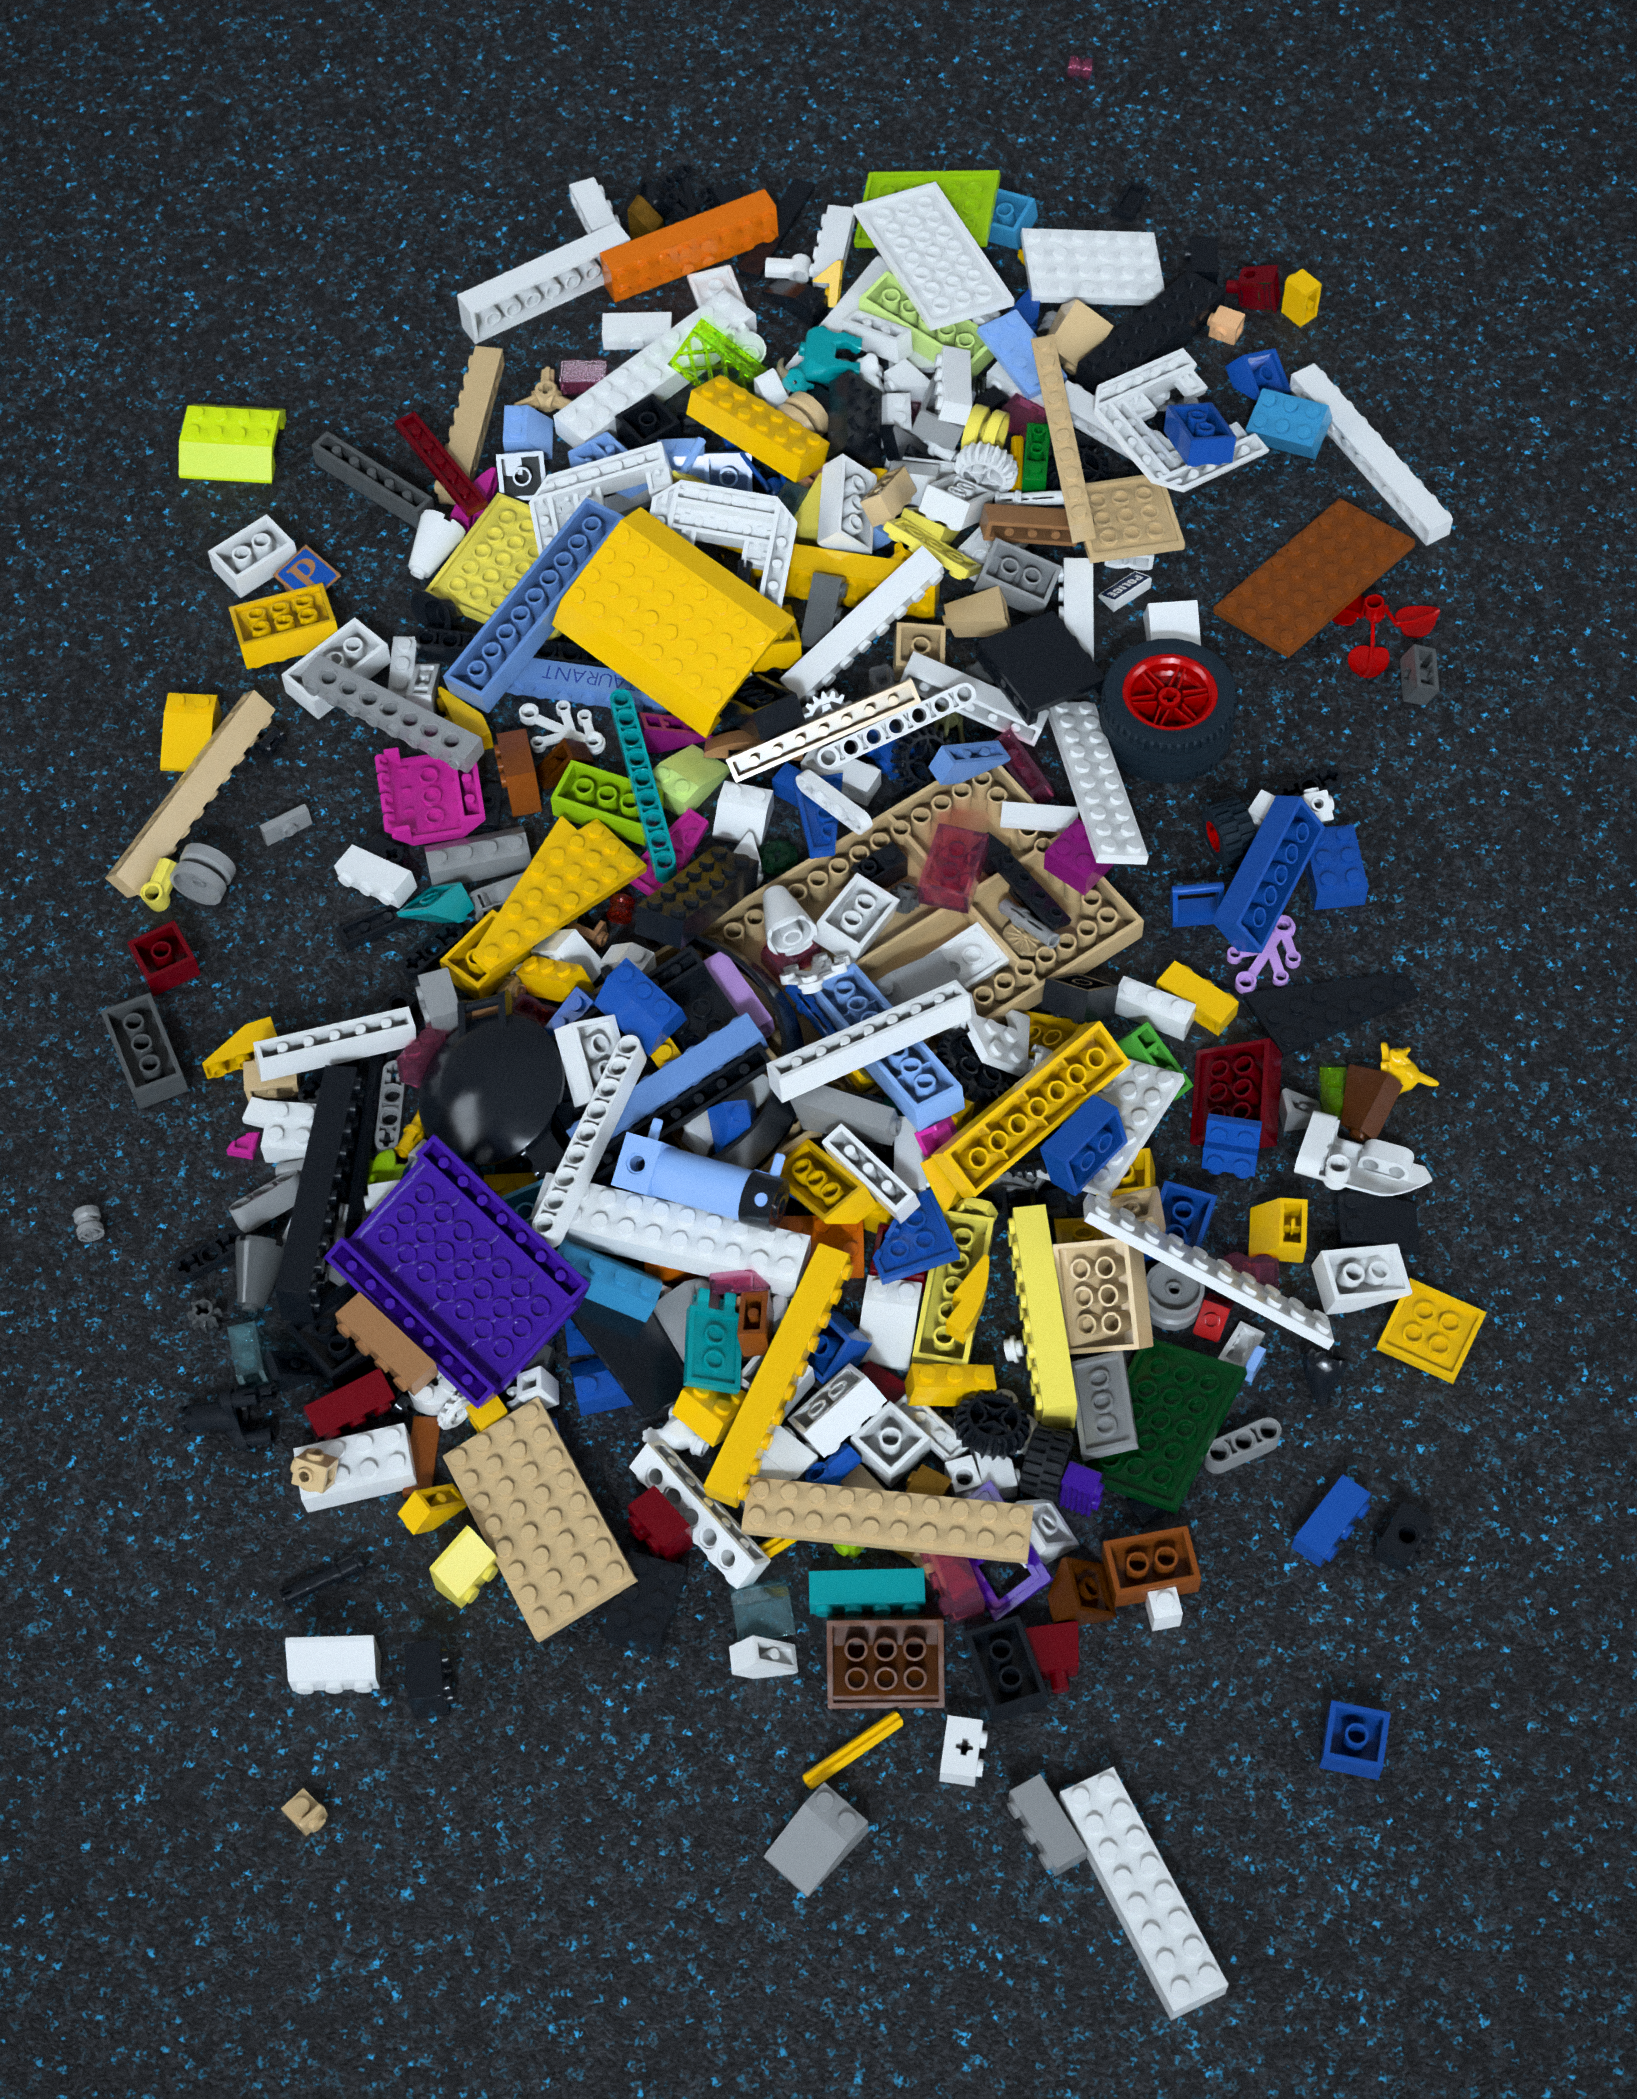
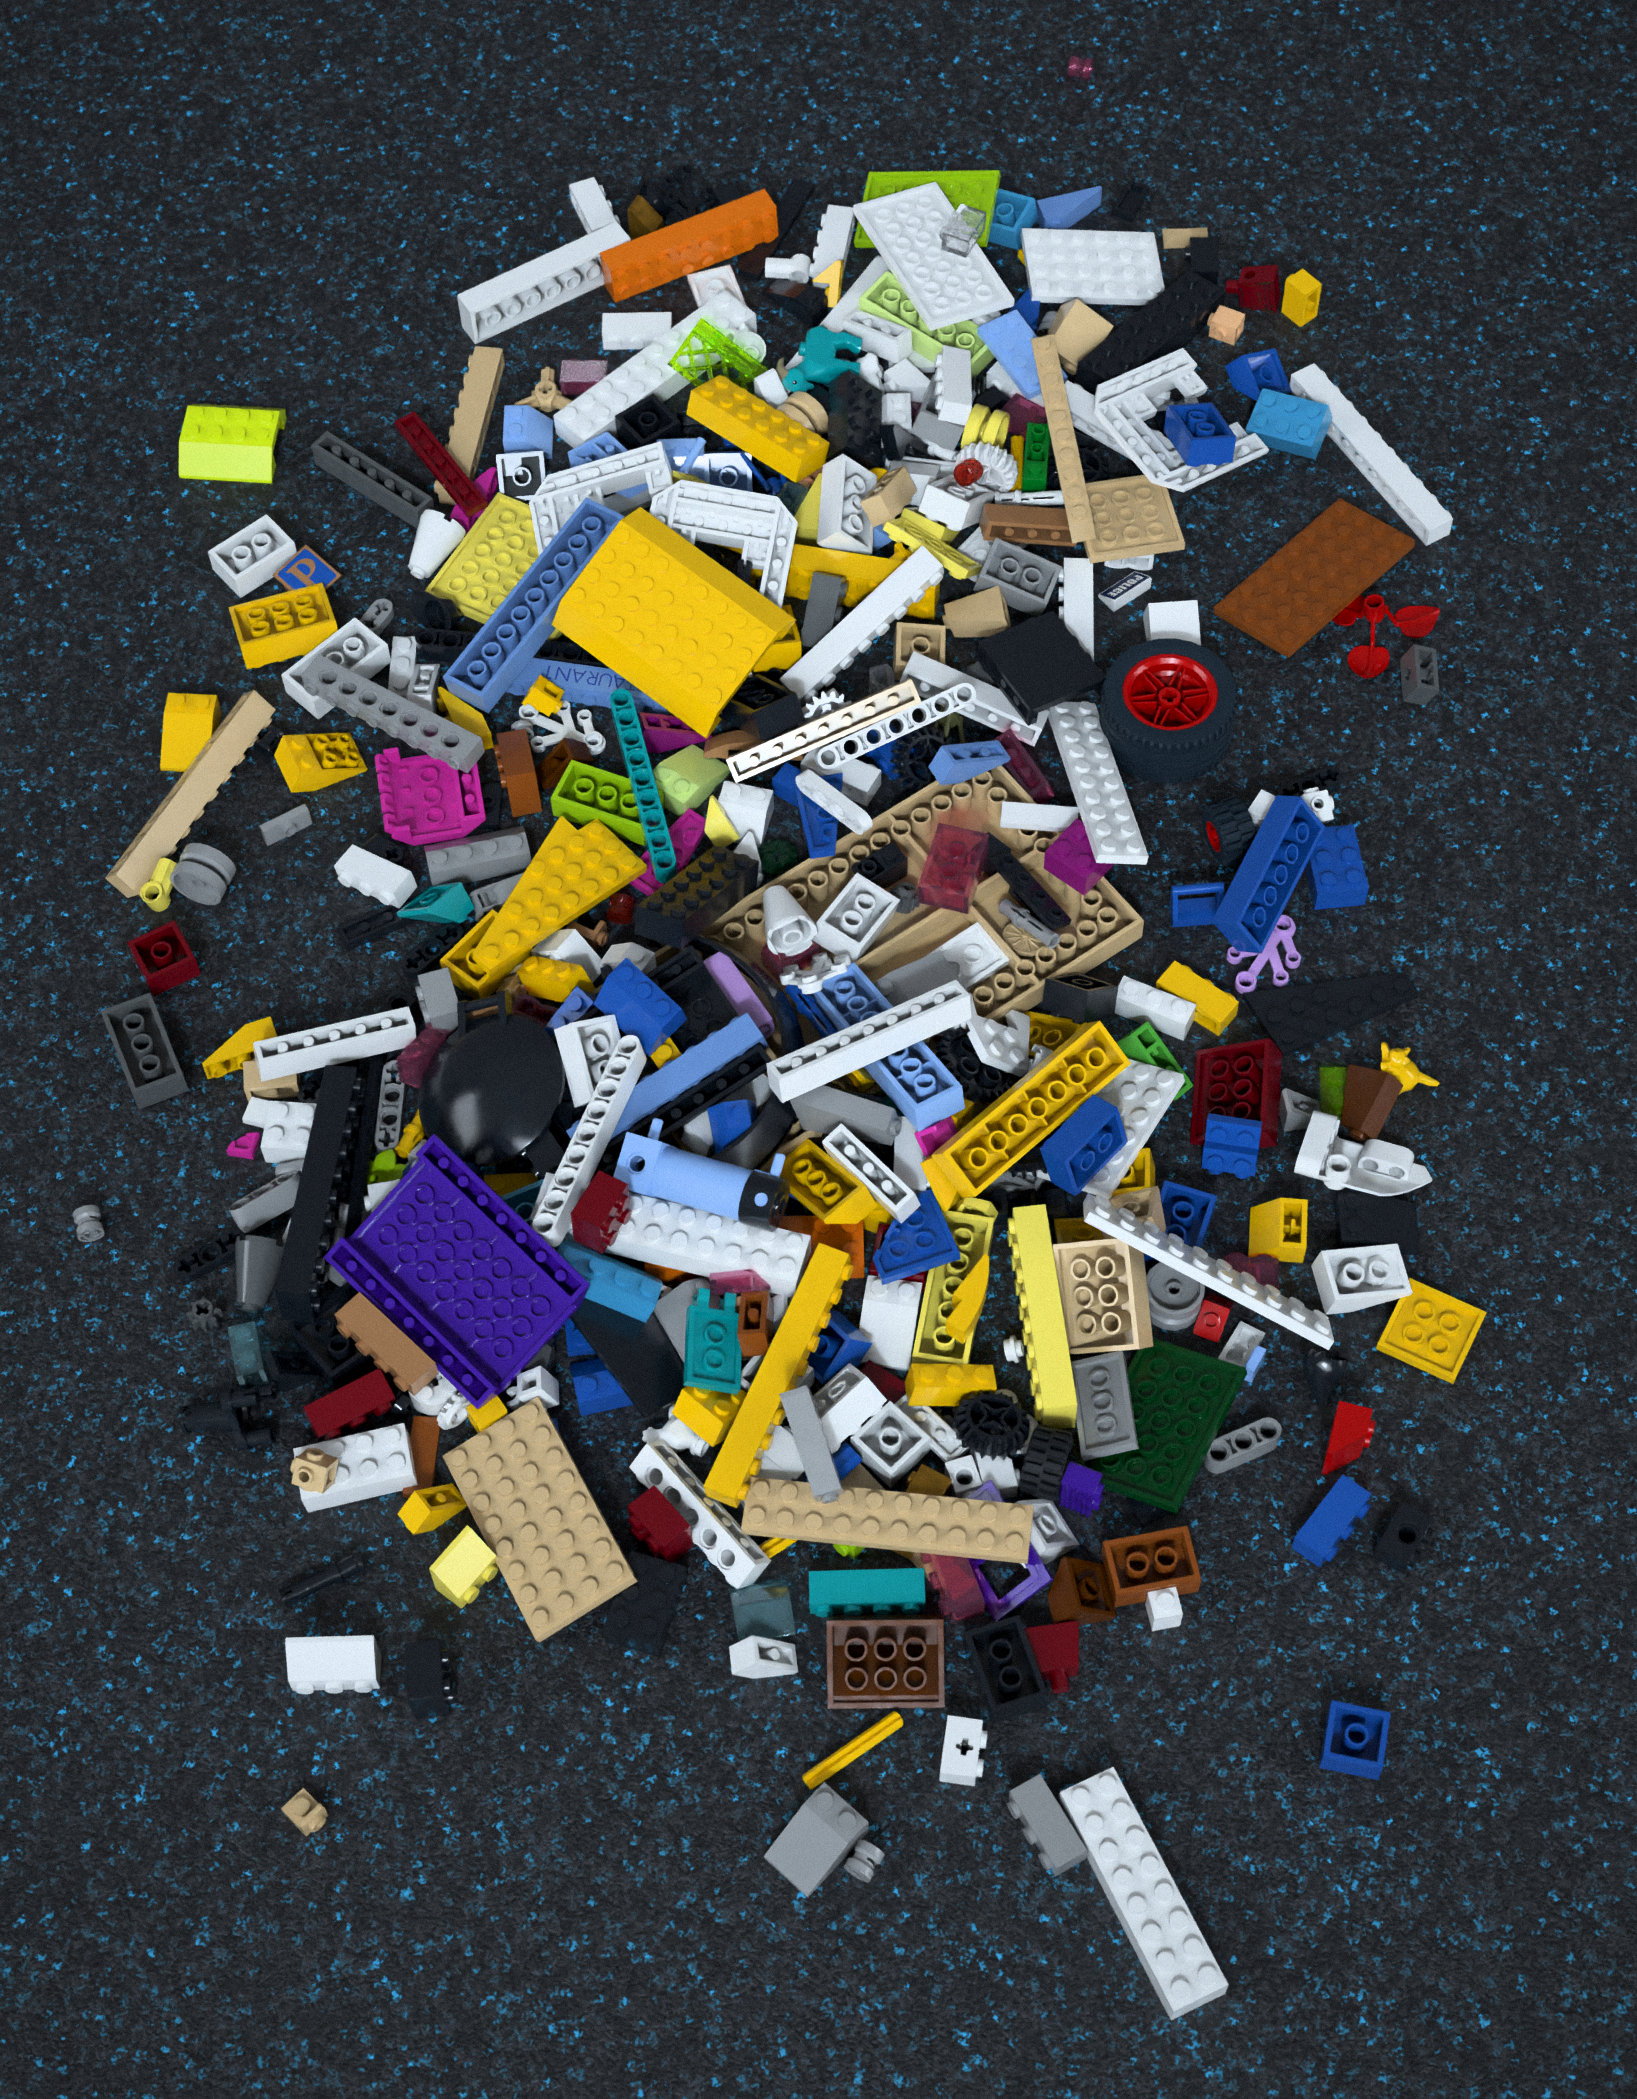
(318, 760): none -> yellow slope
(378, 620): none -> light grey beam
(522, 724): none -> light grey bush
(544, 696): none -> yellow brick
(601, 1212): none -> dark red brick
(718, 826): none -> light yellow slope
(812, 1444): none -> light grey slope
(864, 1860): none -> light grey wheel
(962, 474): none -> clear red wheel
(963, 230): none -> clear brick
(1068, 208): none -> medium blue slope
(1181, 236): none -> tan slope
(1349, 1434): none -> red slope

